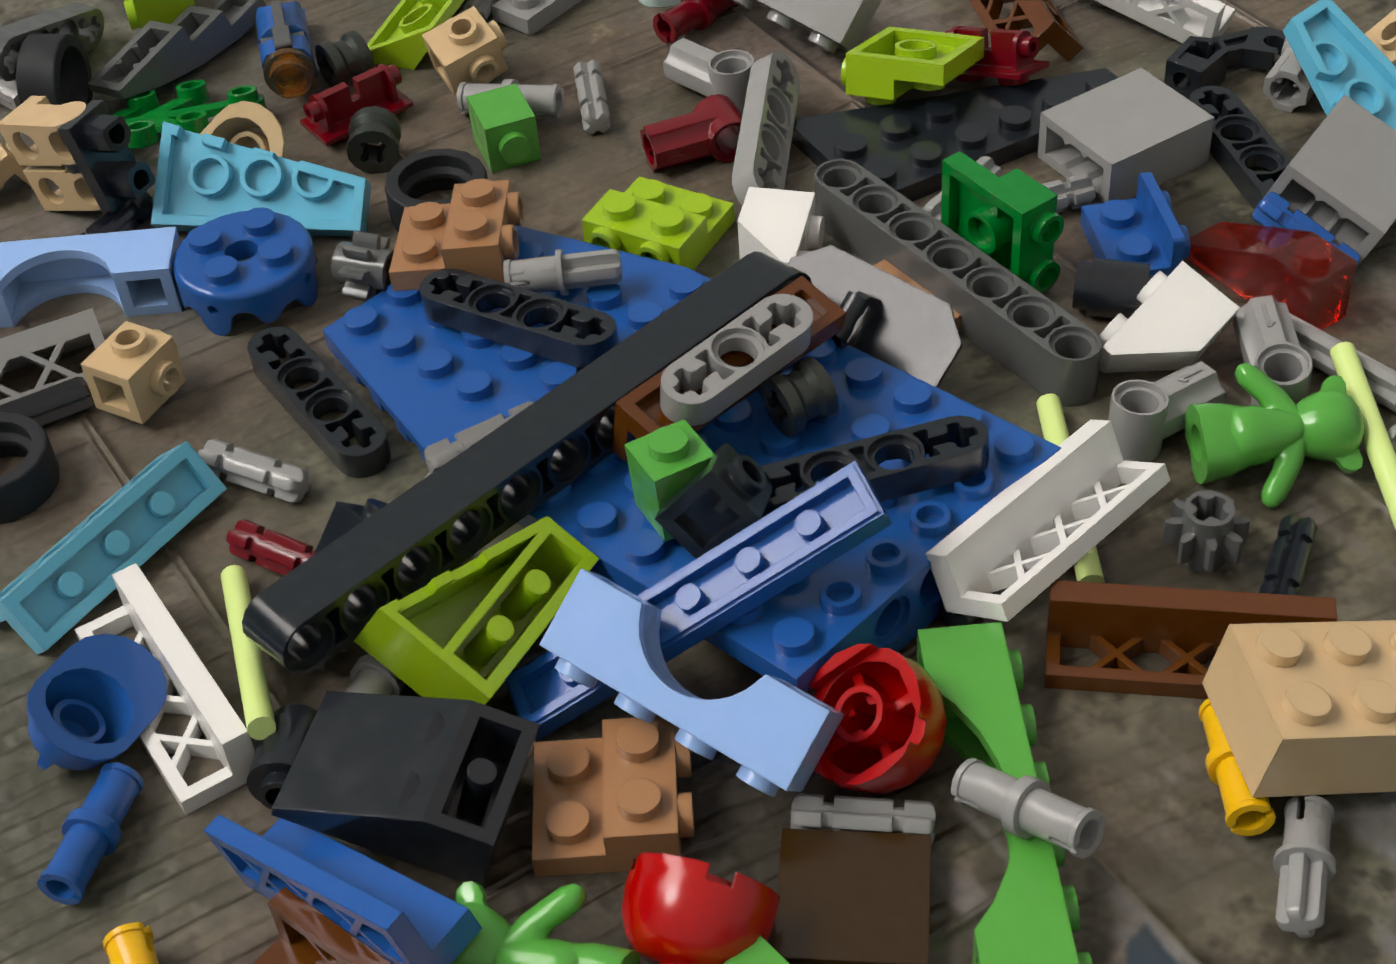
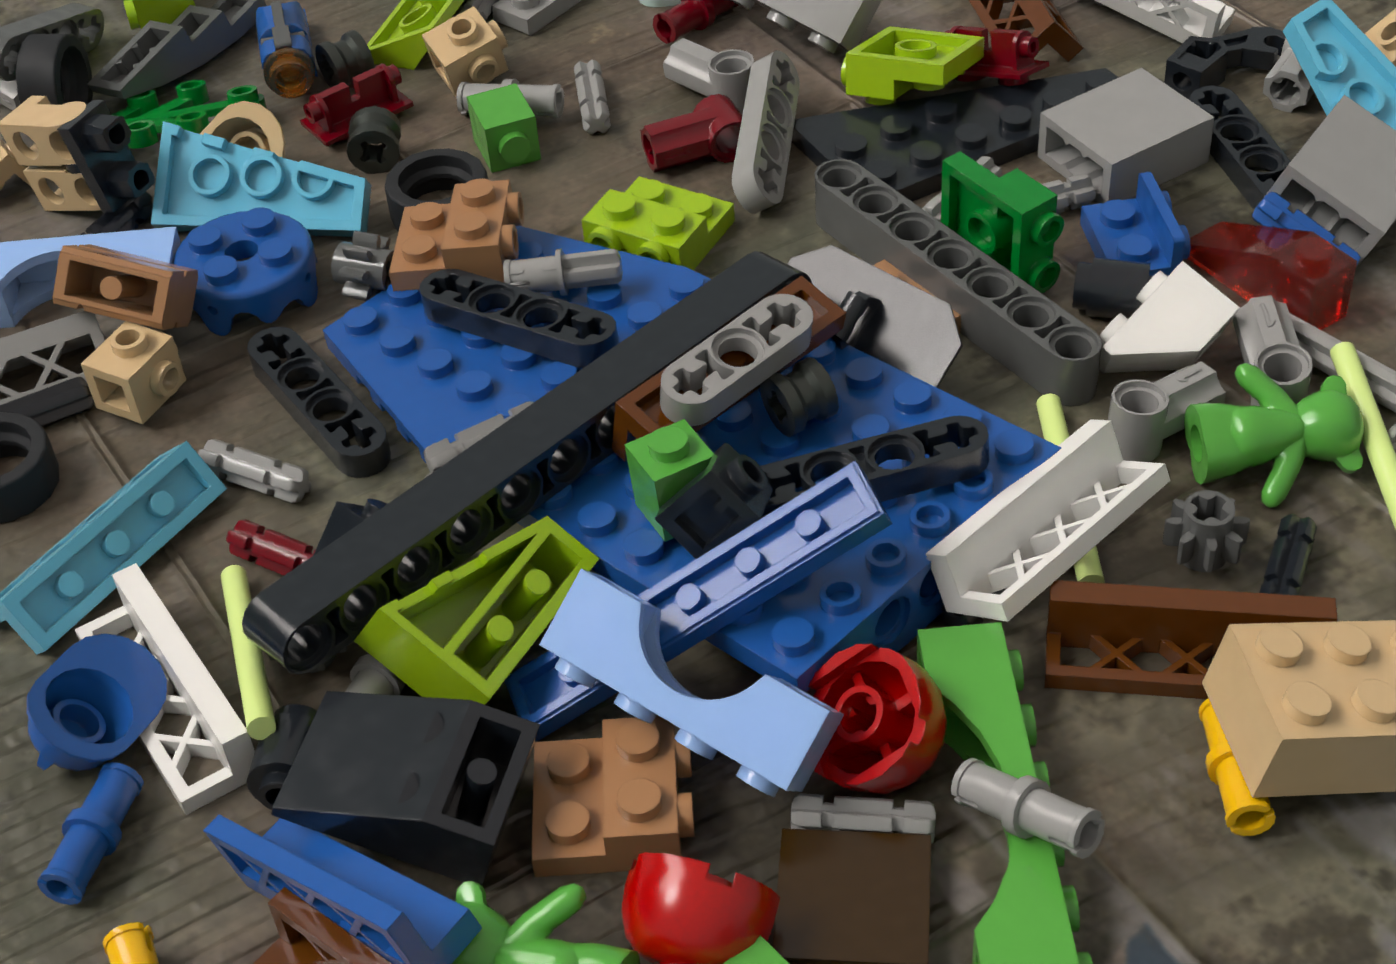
(125, 286): none -> medium nougat brick
(779, 223): white slope -> none
(1304, 865): light grey axle -> none

